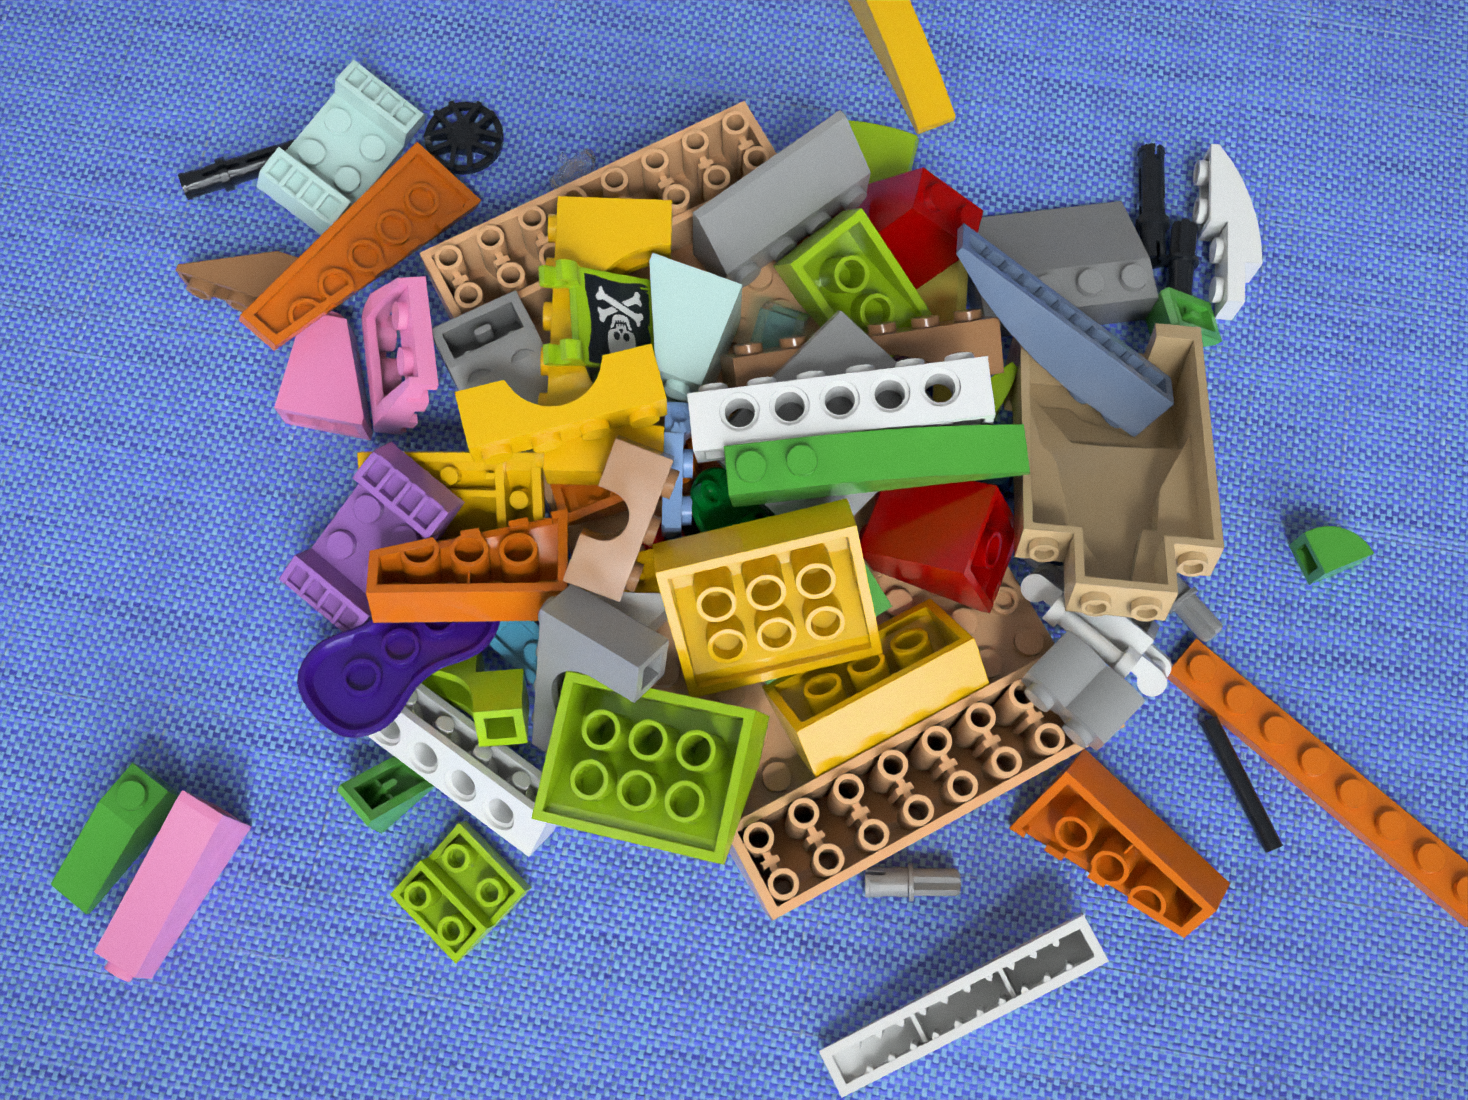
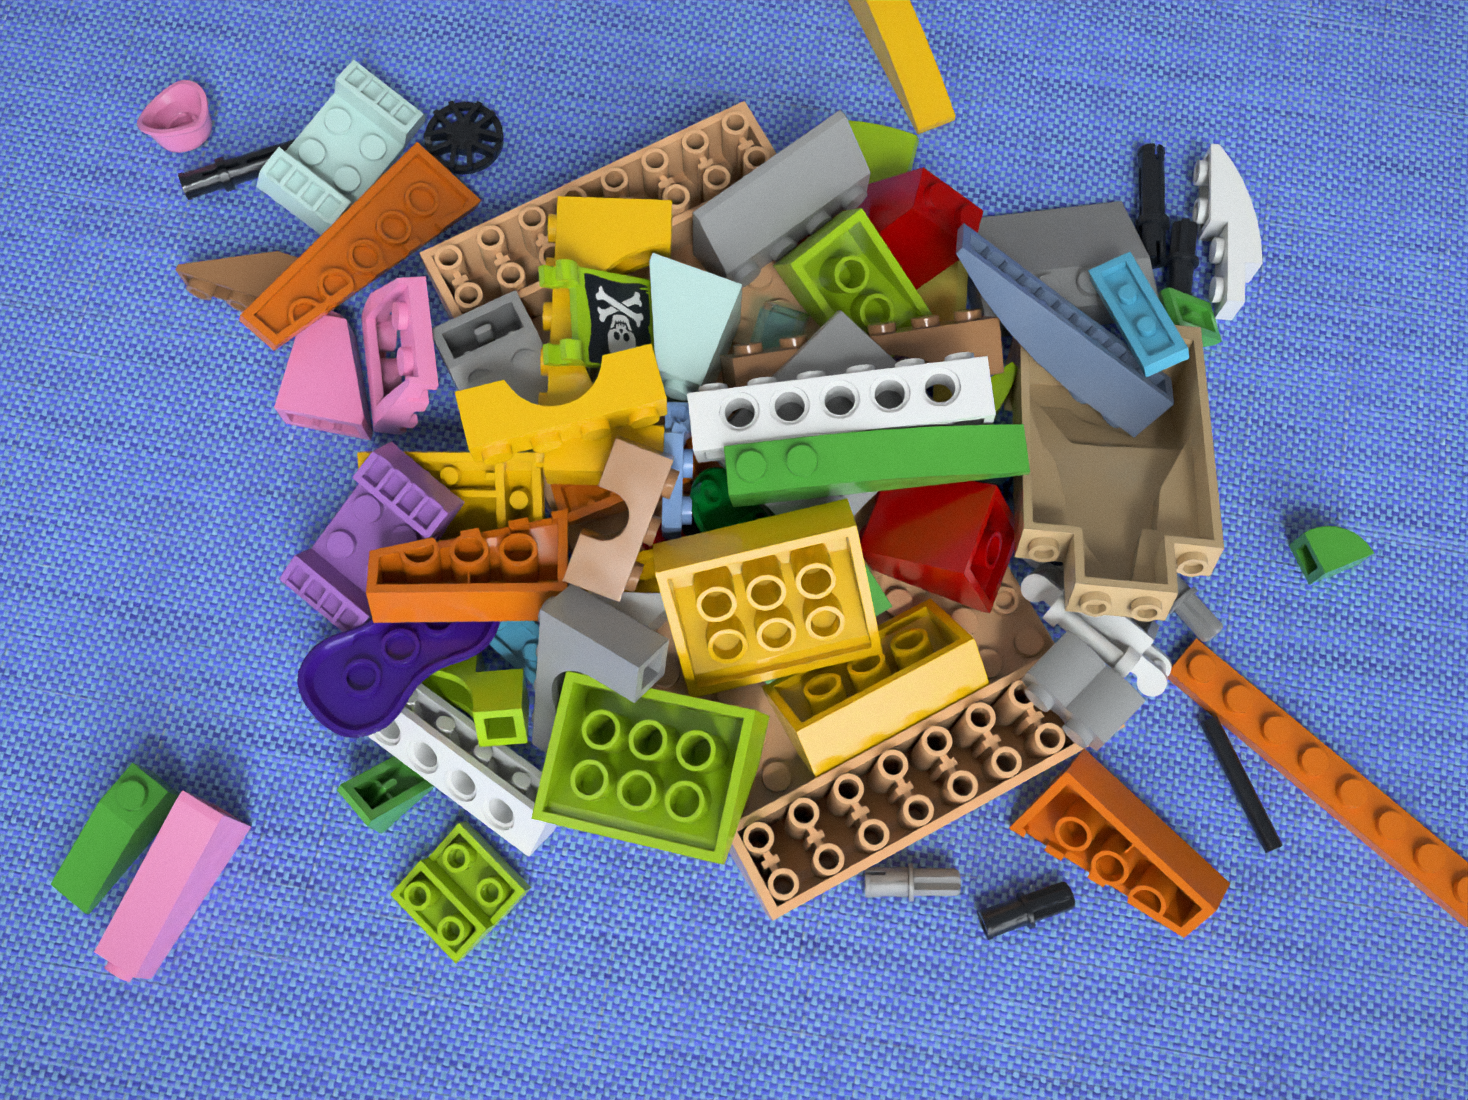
(178, 117): none -> bright pink helmet
(573, 168): clear piece -> none
(964, 1004): white slope -> none
(1026, 909): none -> black axle
(1138, 314): none -> medium azure plate

